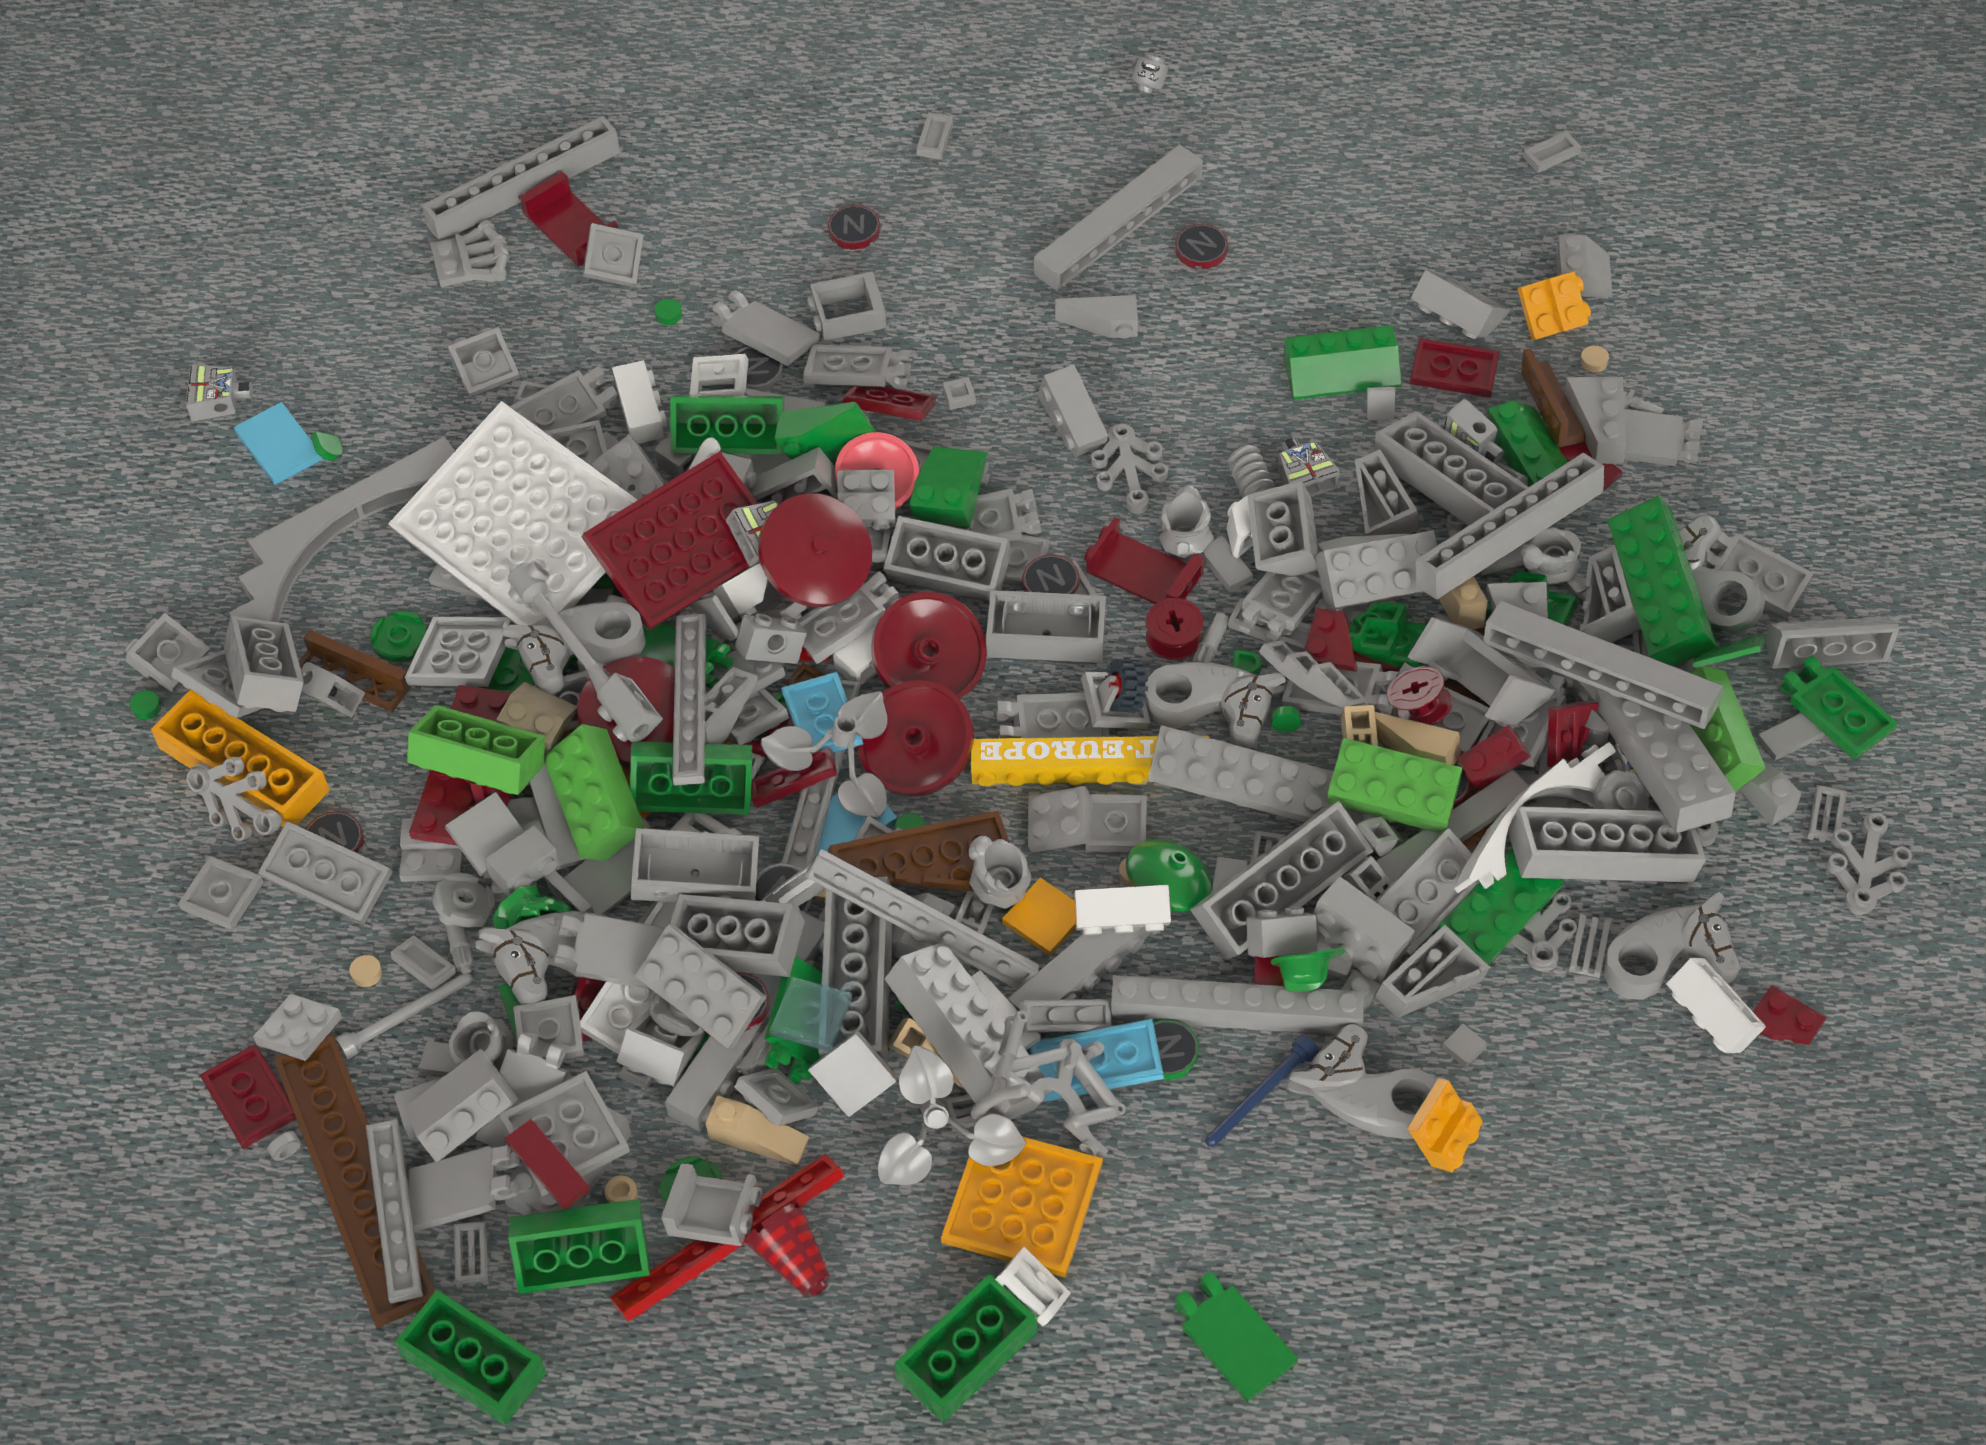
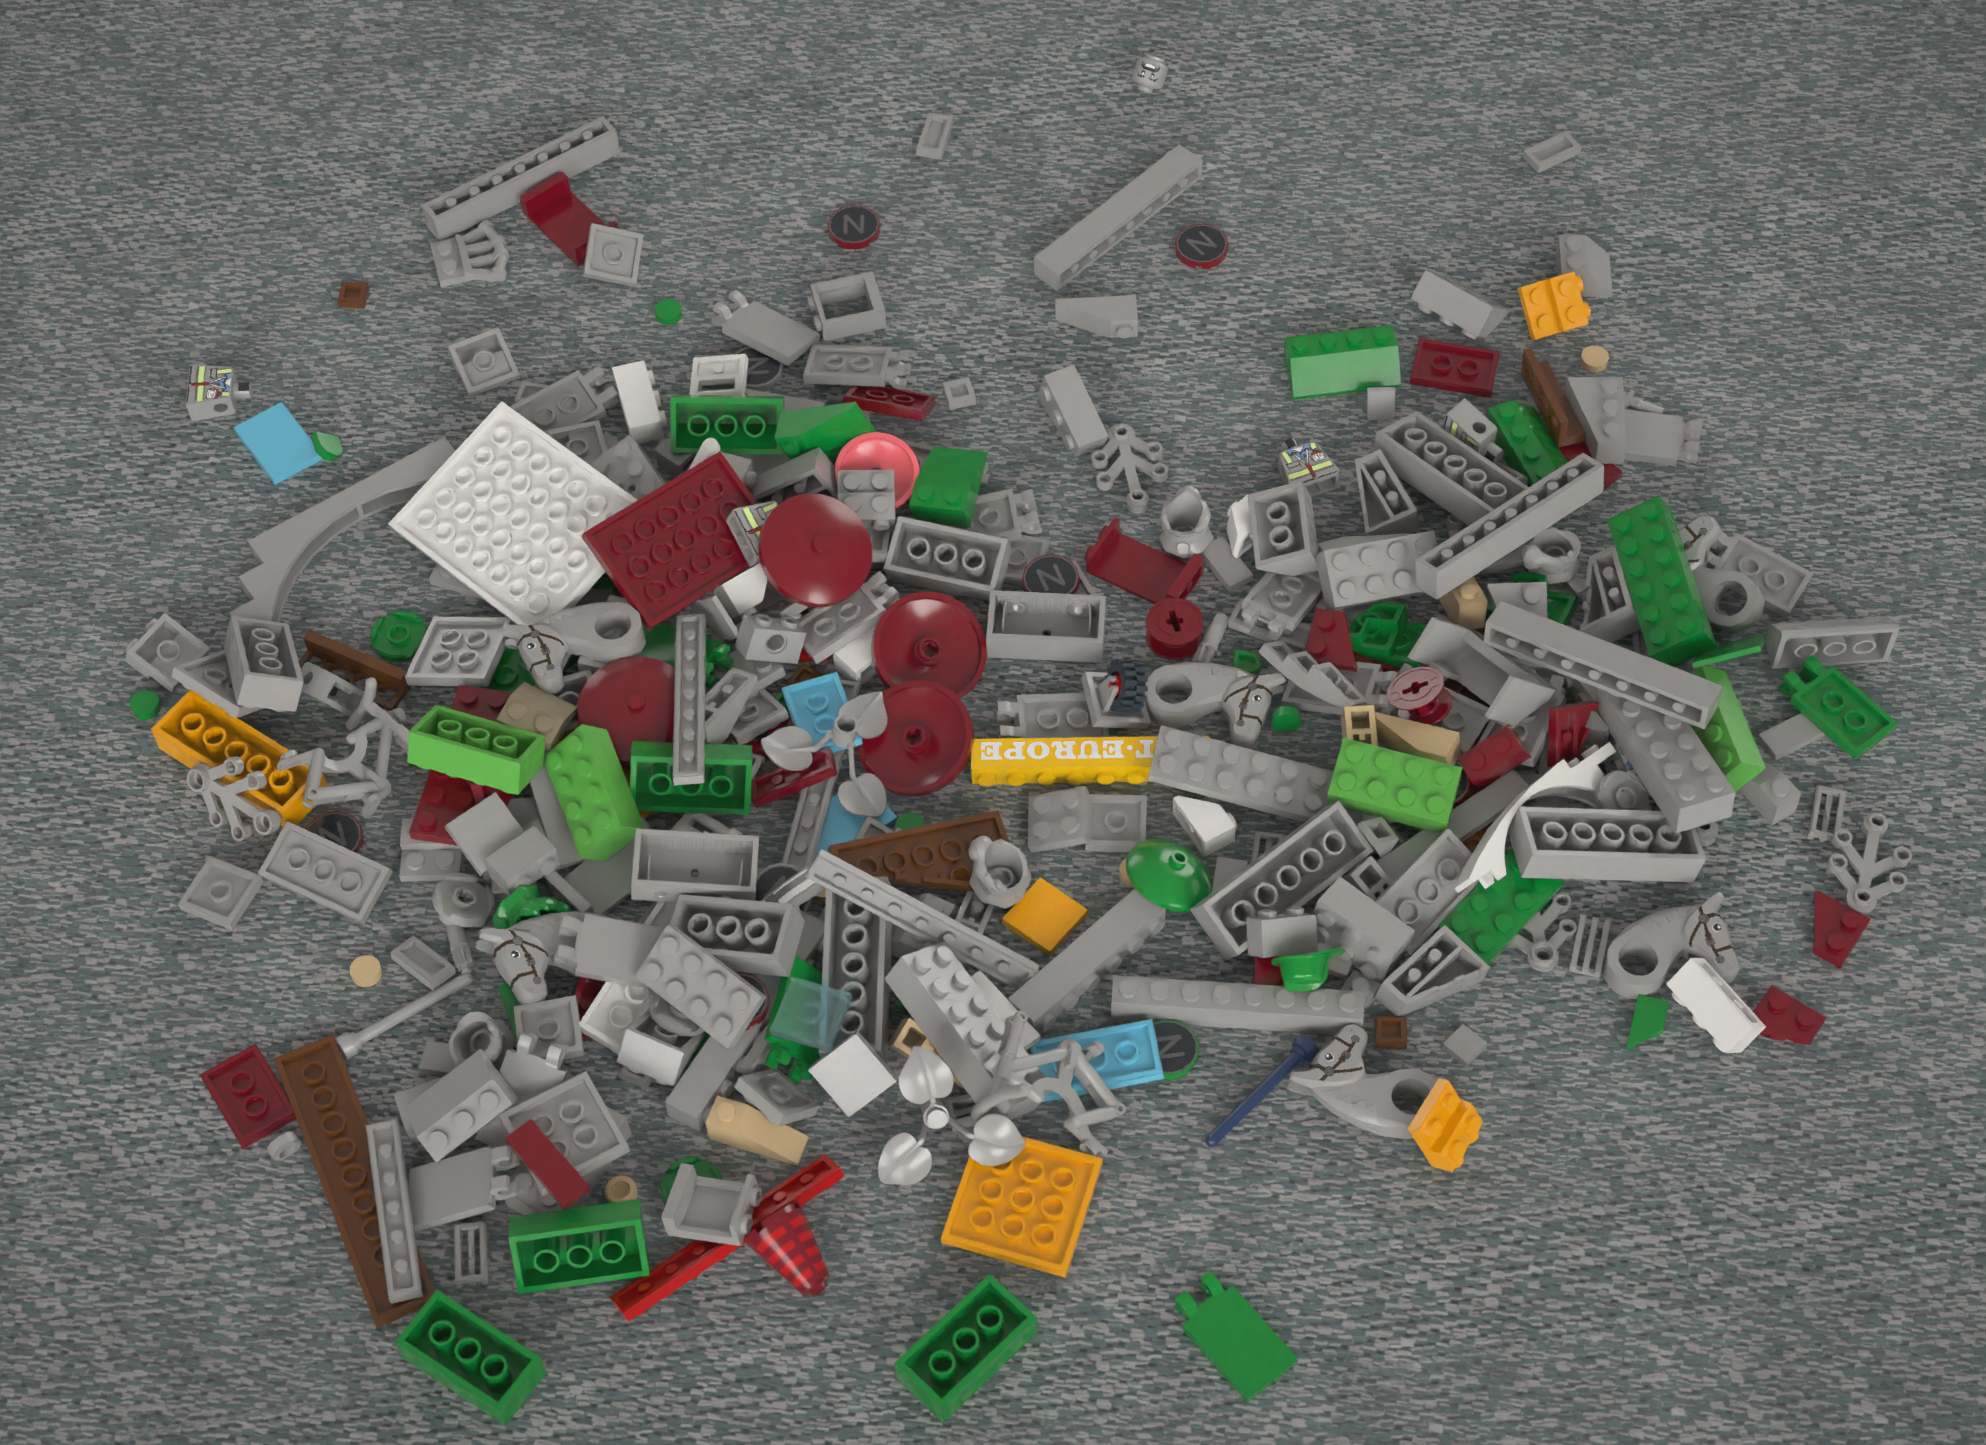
(297, 1027): light grey plate -> none
(353, 295): none -> reddish brown tile
(372, 785): none -> light grey piece
(618, 694): light grey bar -> none
(1034, 1285): white plate -> none
(1066, 1015): light grey tile -> none
(1122, 909): white brick -> none
(1205, 823): none -> white slope
(1249, 470): light grey piece -> none
(1390, 1032): none -> reddish brown tile
(1647, 1020): none -> green tile
(1835, 929): none -> dark red wing

